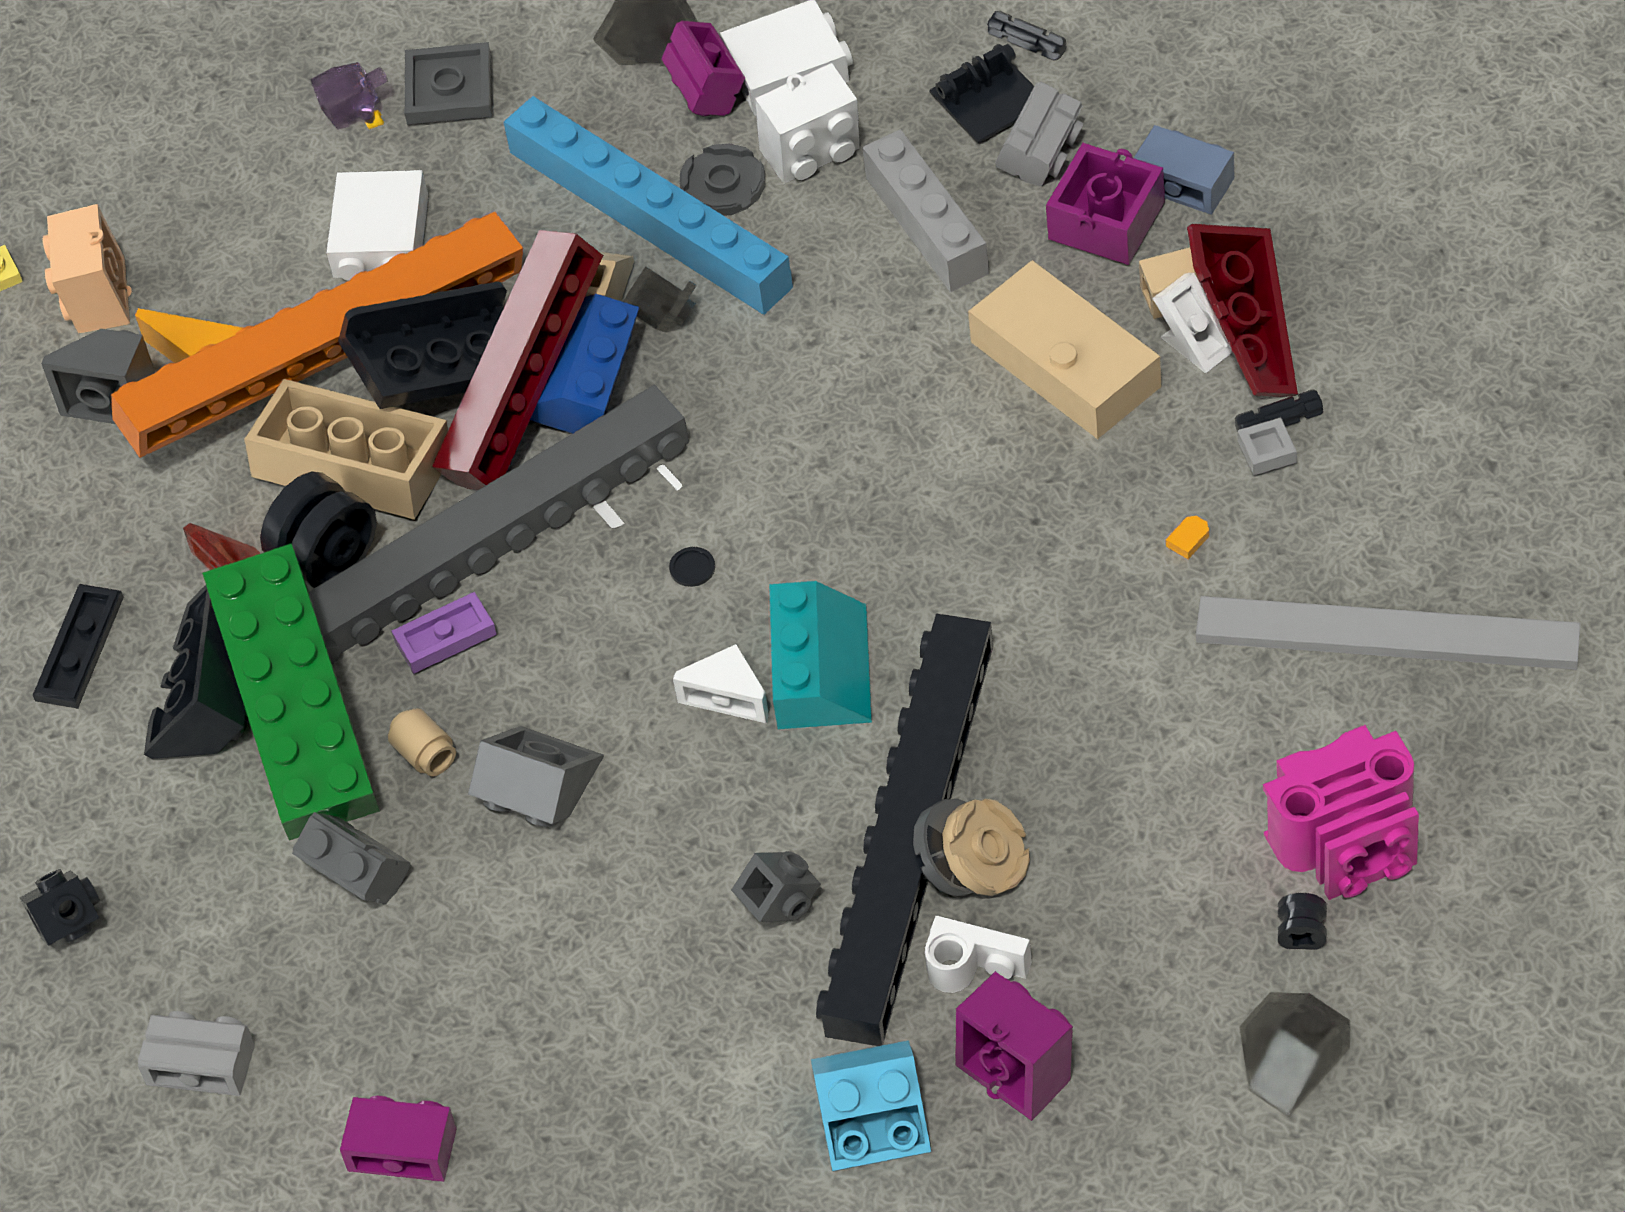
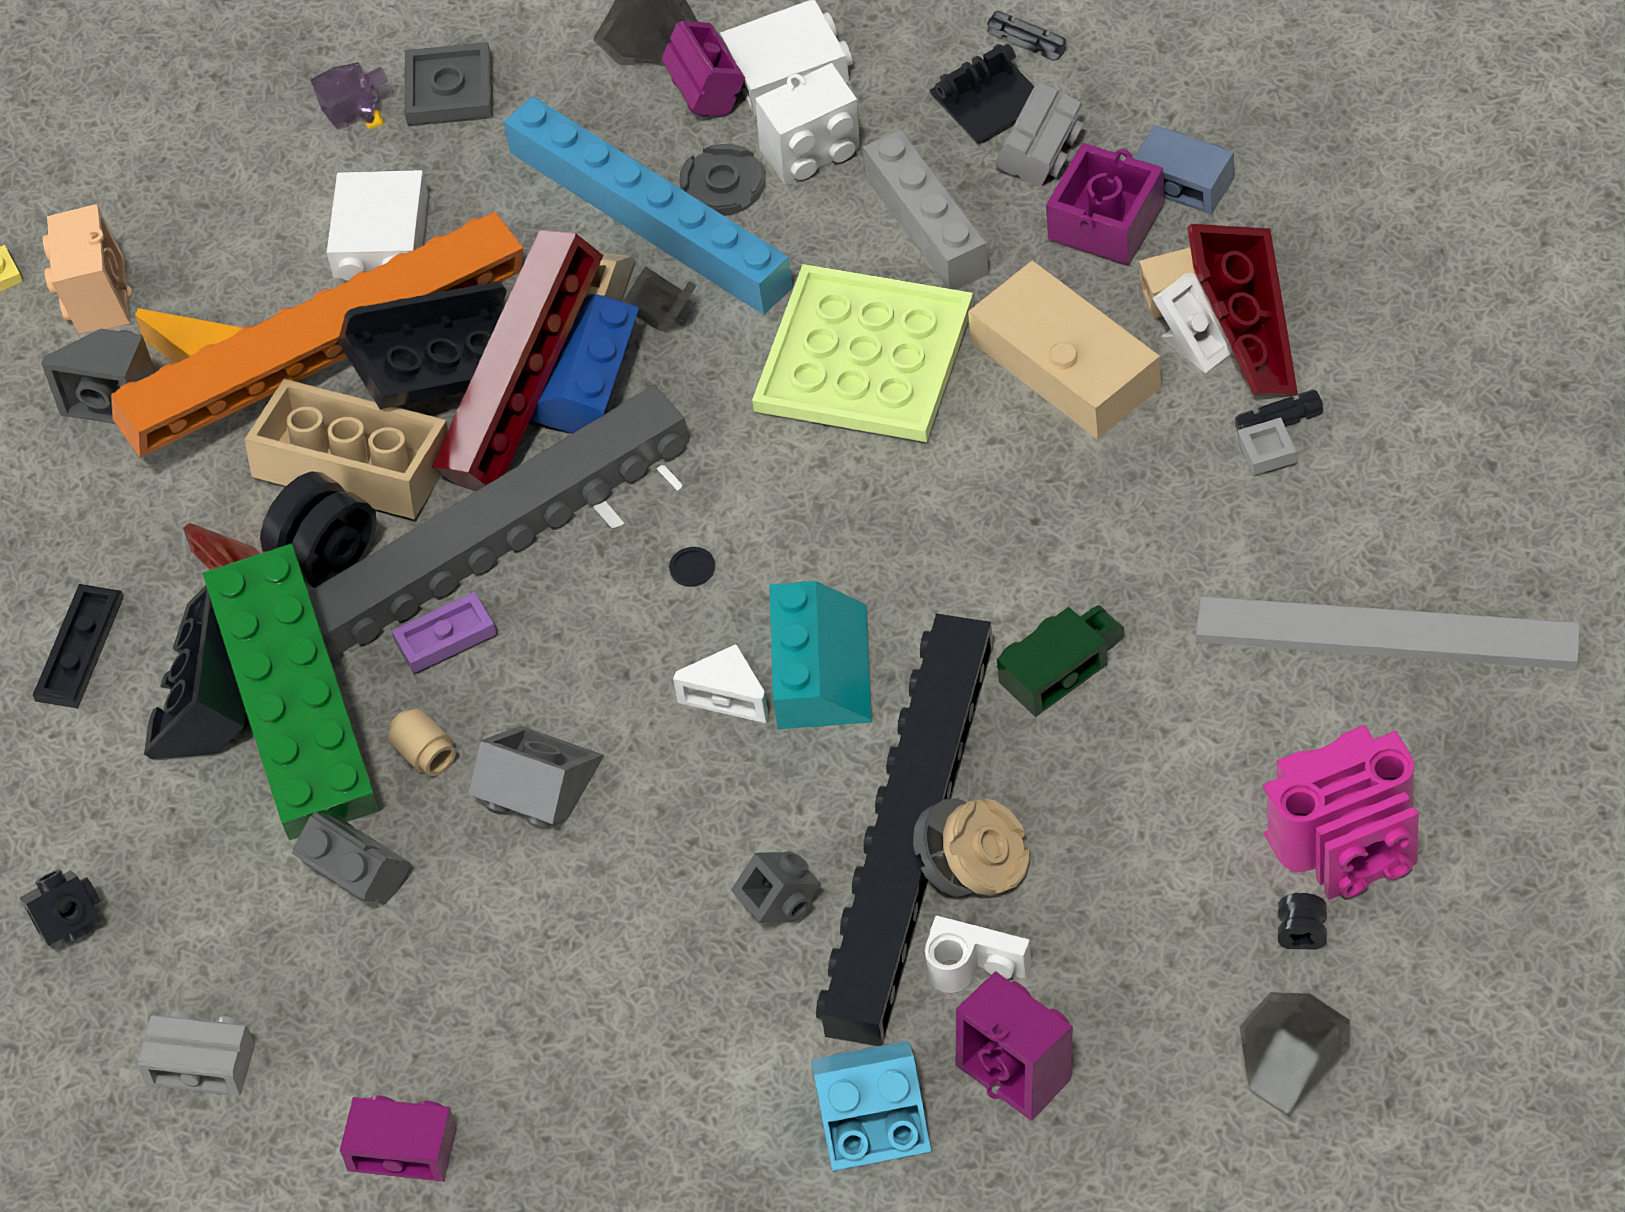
(863, 352): none -> yellowish green plate
(1057, 657): none -> dark green brick
(1188, 536): light orange piece -> none

